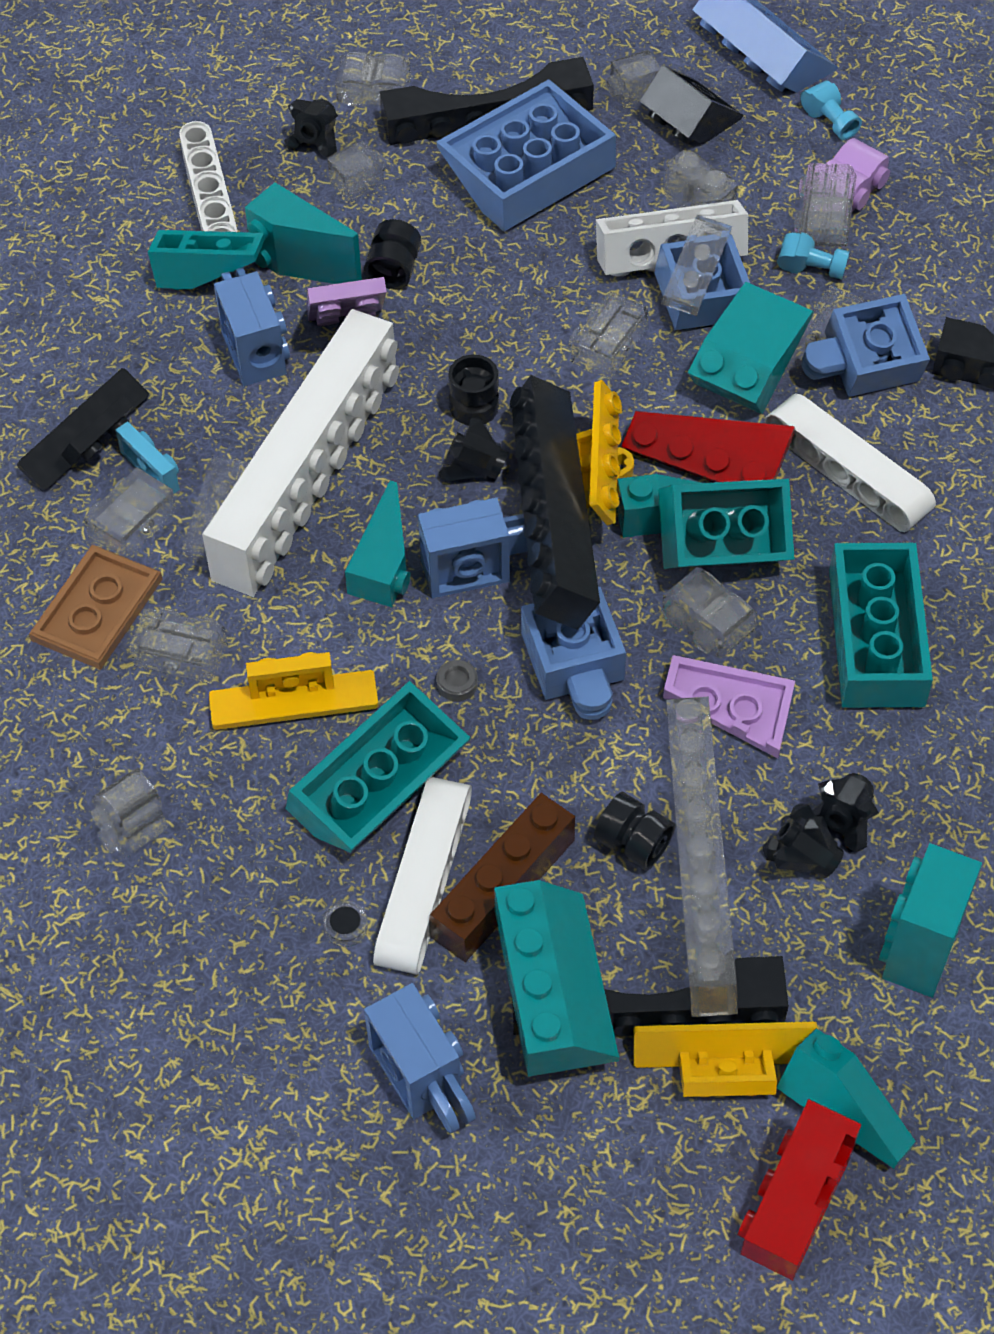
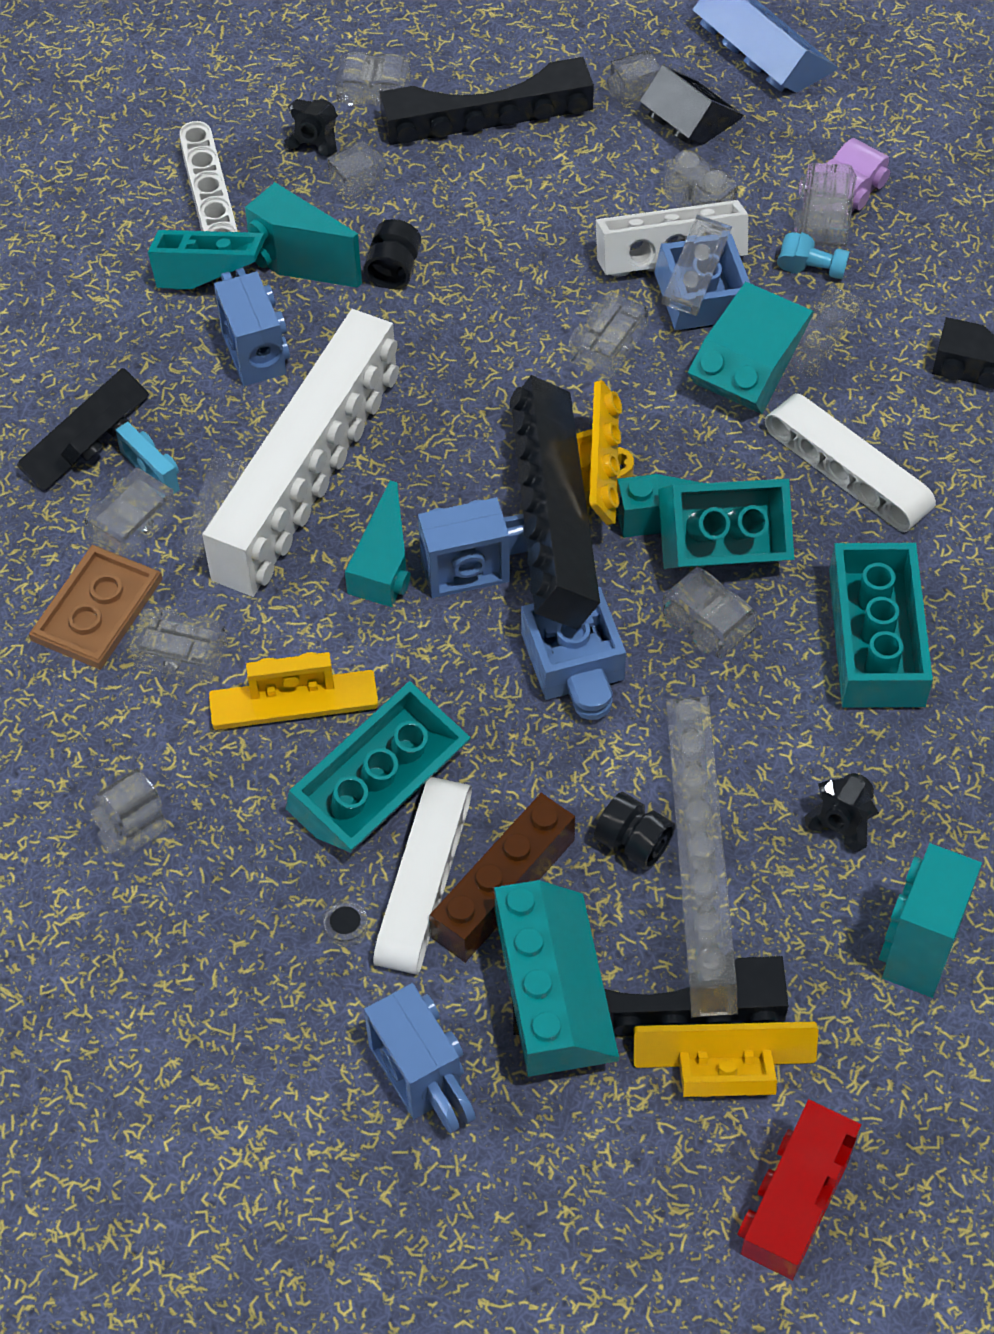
(336, 300): lavender plate -> none
(457, 680): flat silver tile -> none
(473, 388): black wheel -> none
(474, 454): black rock -> none
(529, 154): medium blue slope -> none
(710, 446): red wing -> none
(739, 700): lavender wing -> none
(804, 844): black rock -> none
(826, 101): medium azure leg -> none
(838, 1080): teal slope -> none
(856, 339): medium blue brick -> none

